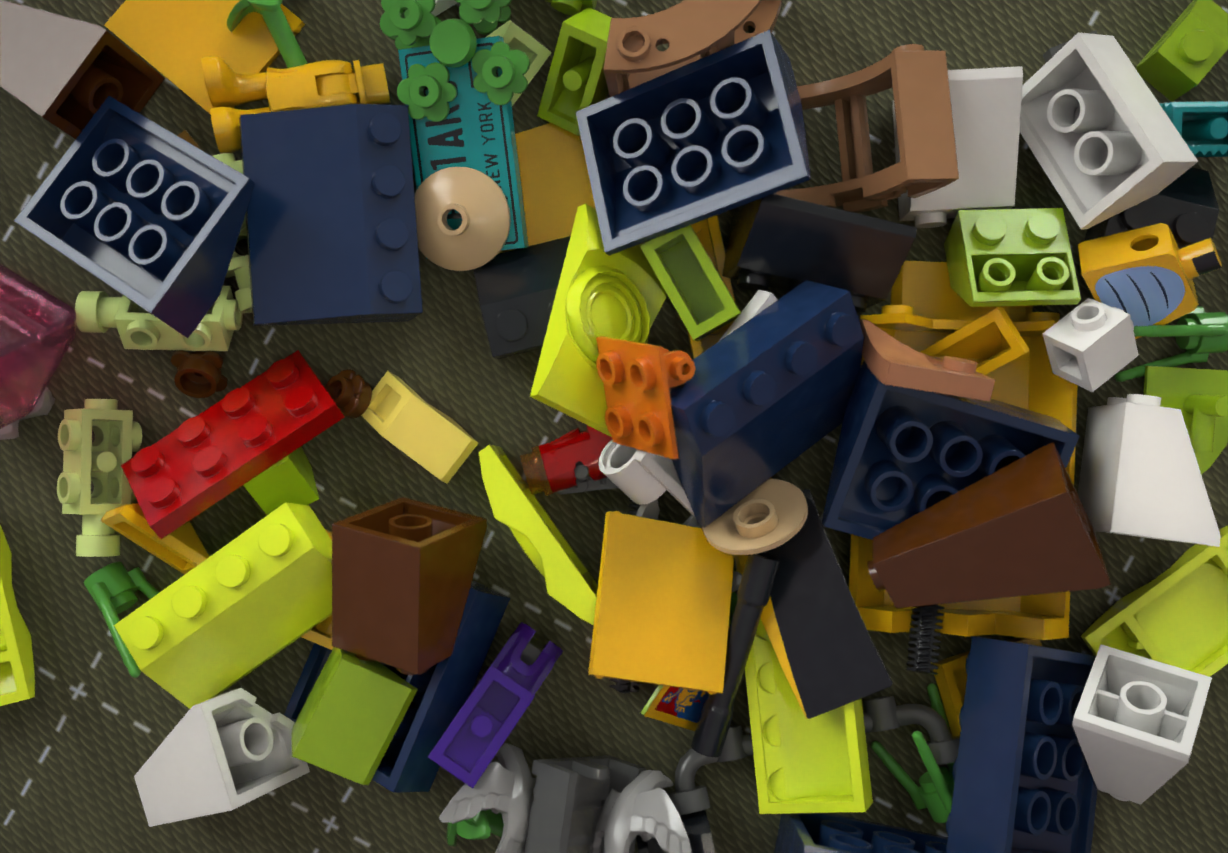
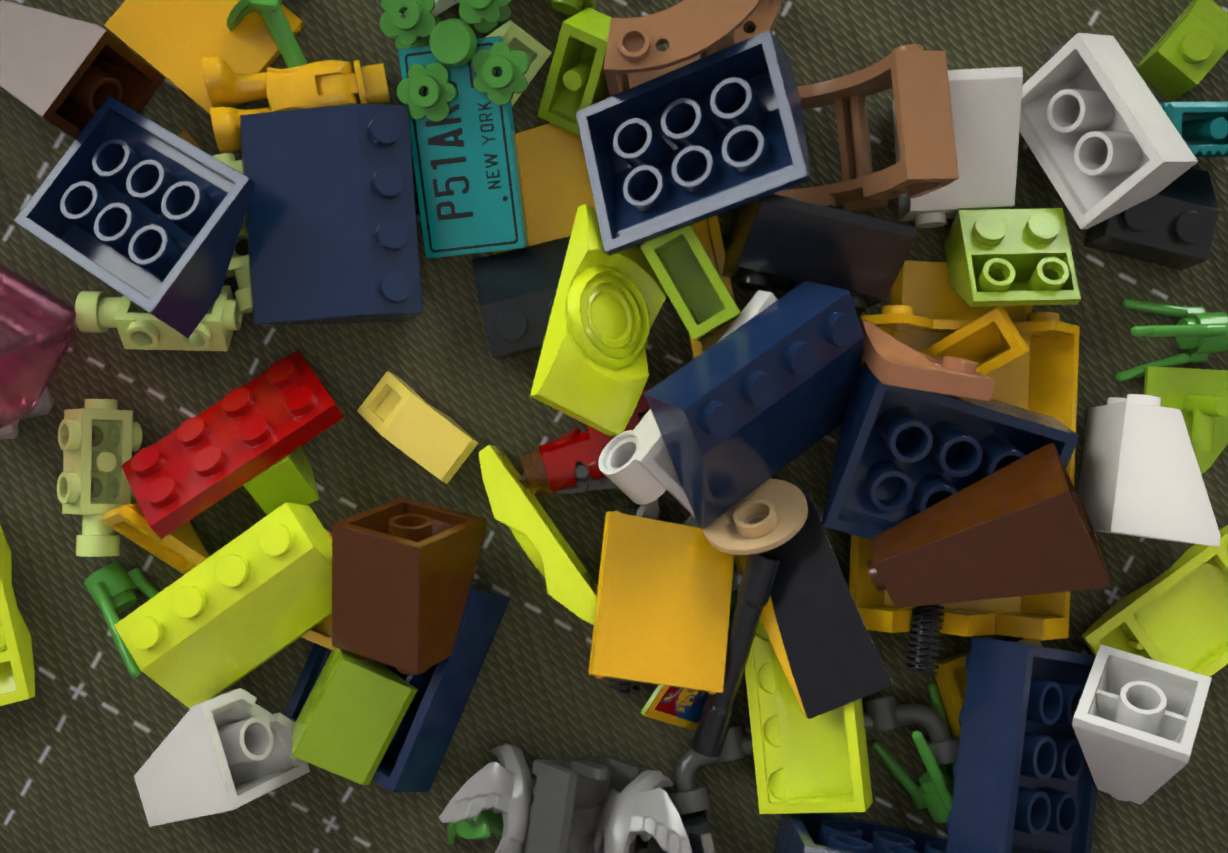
(198, 373): reddish brown plate -> none
(350, 393): reddish brown plate -> none
(483, 213): tan dish -> none
(495, 705): dark purple plate -> none
(638, 393): orange hinge -> none
(1091, 344): white brick -> none
(1146, 272): torso -> none

